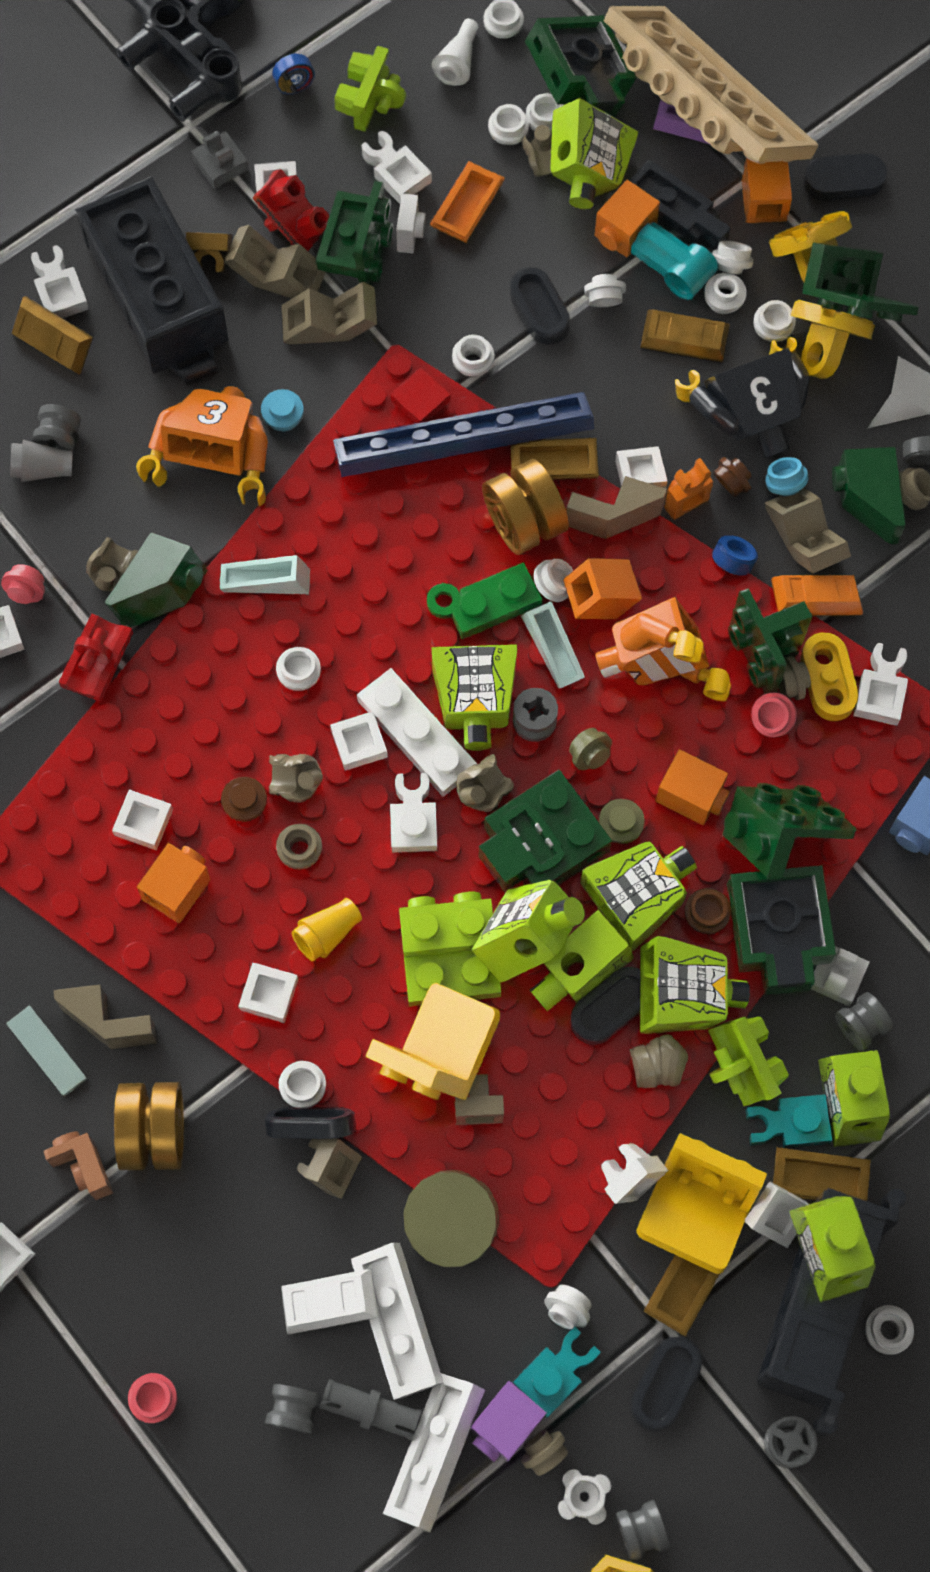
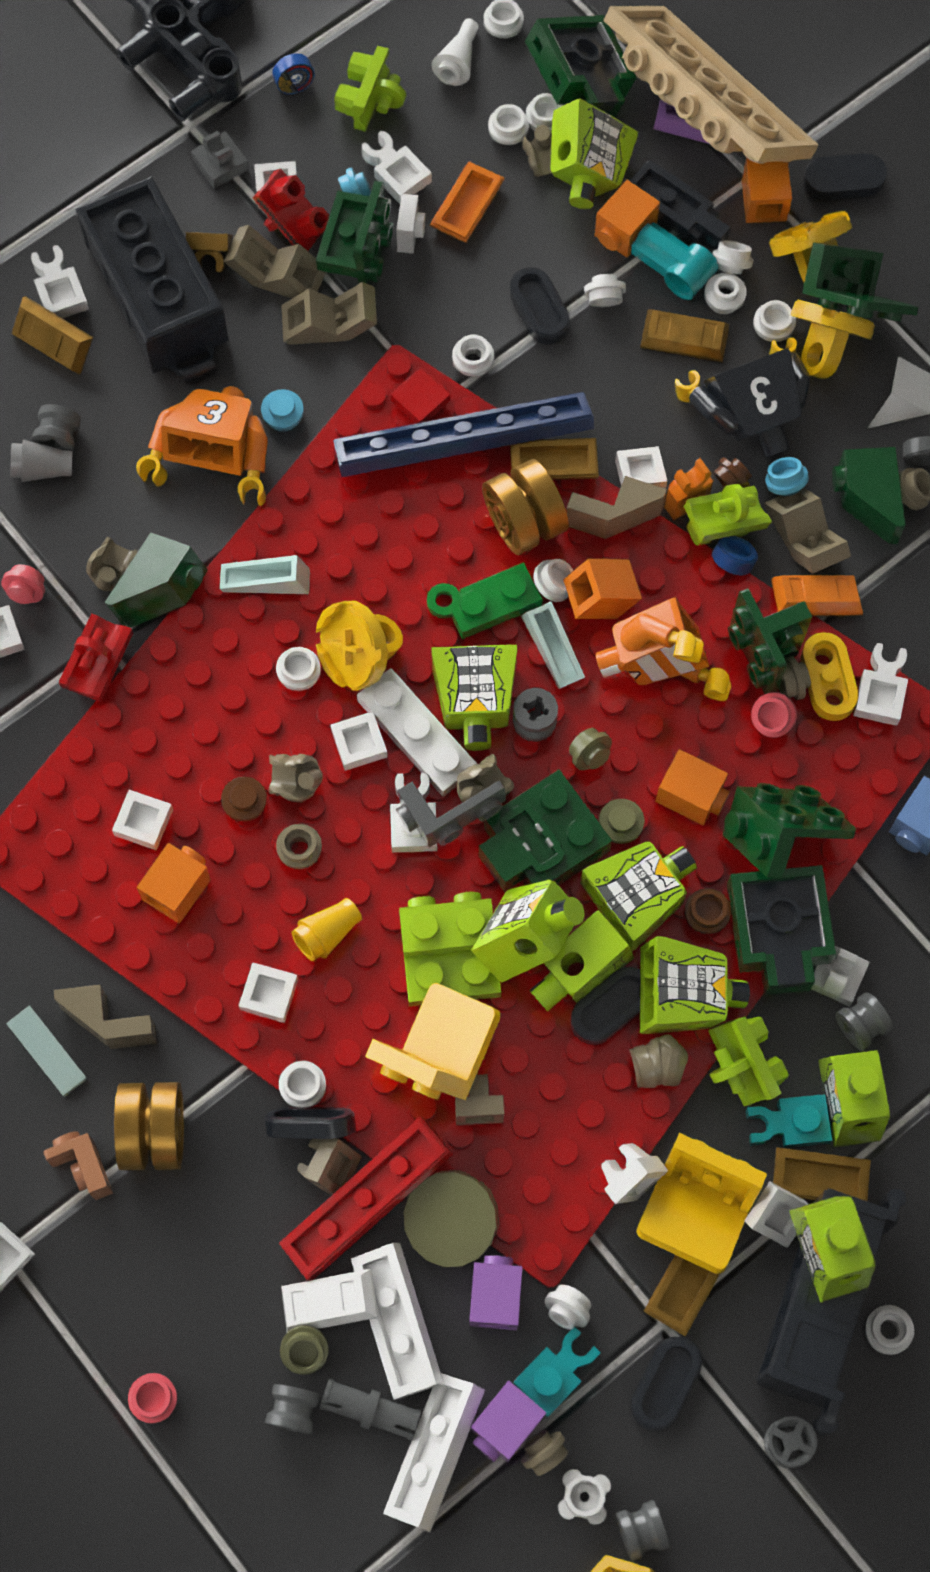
(304, 1349): none -> olive plate
(354, 183): none -> medium azure plate
(356, 644): none -> yellow tile
(366, 1198): none -> red tile
(417, 814): none -> dark grey bracket
(496, 1294): none -> medium lavender brick
(725, 514): none -> lime hips

